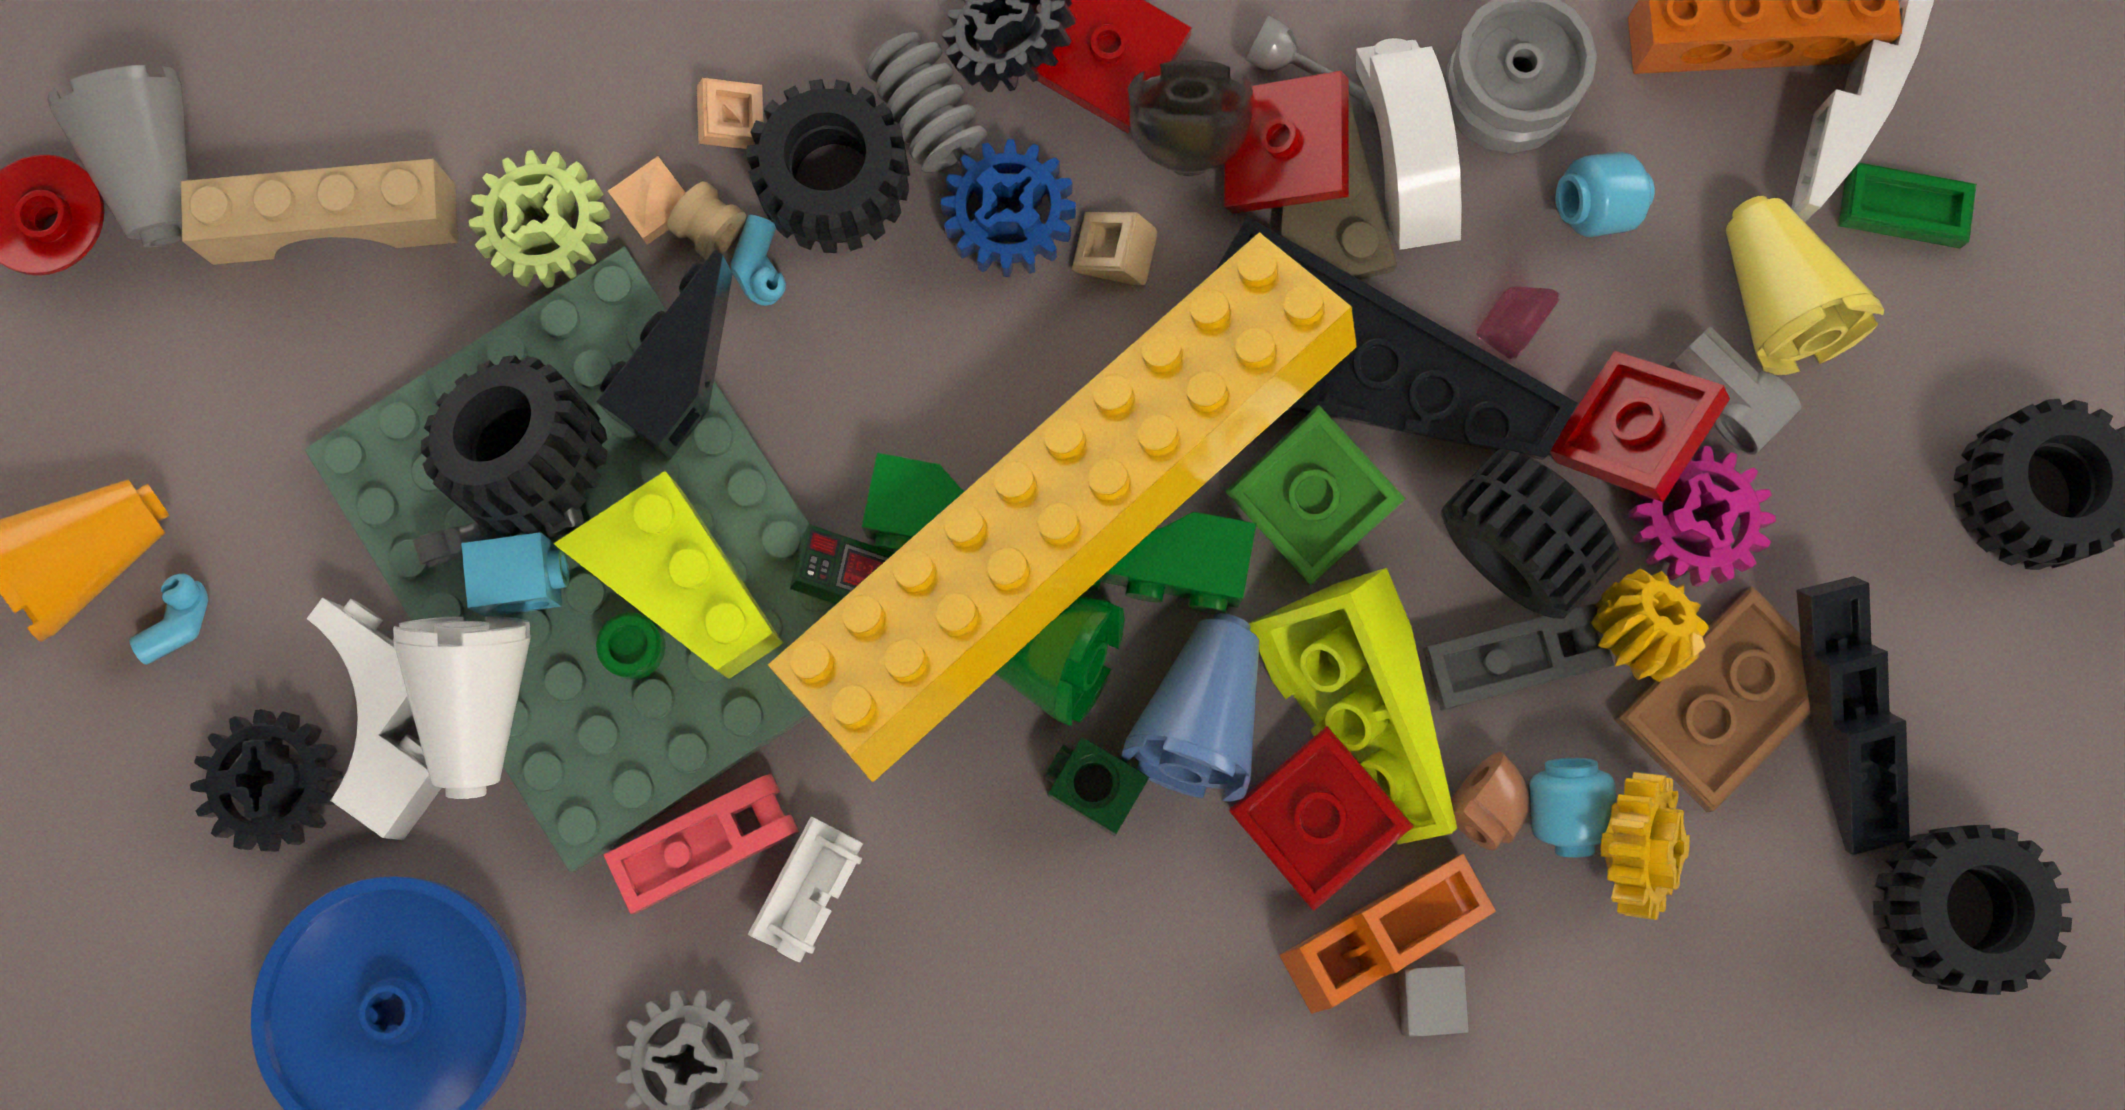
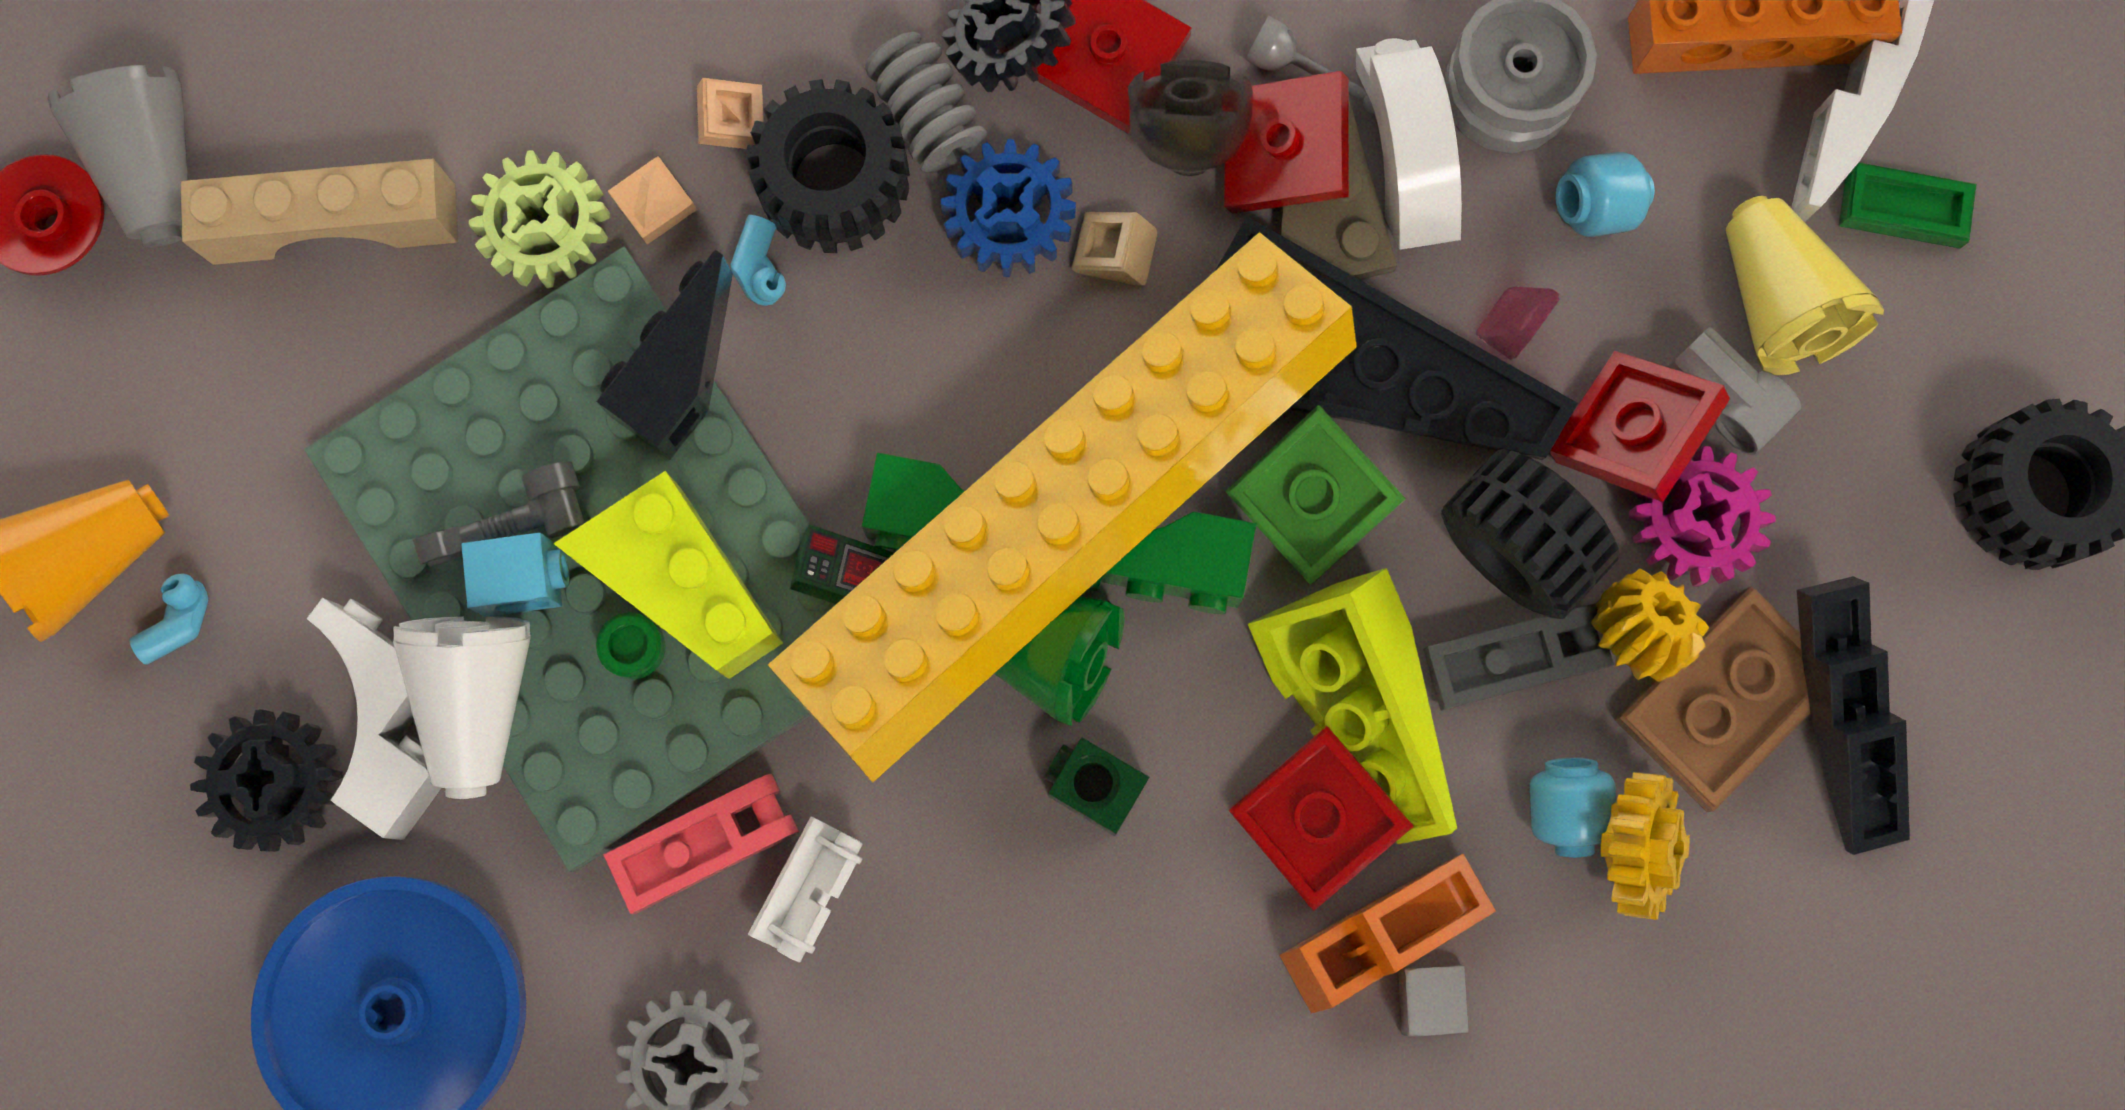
(504, 407): black tyre -> none
(706, 220): tan wheel -> none
(1202, 714): medium blue cone -> none
(1492, 802): nougat piece -> none
(2023, 901): black tyre -> none

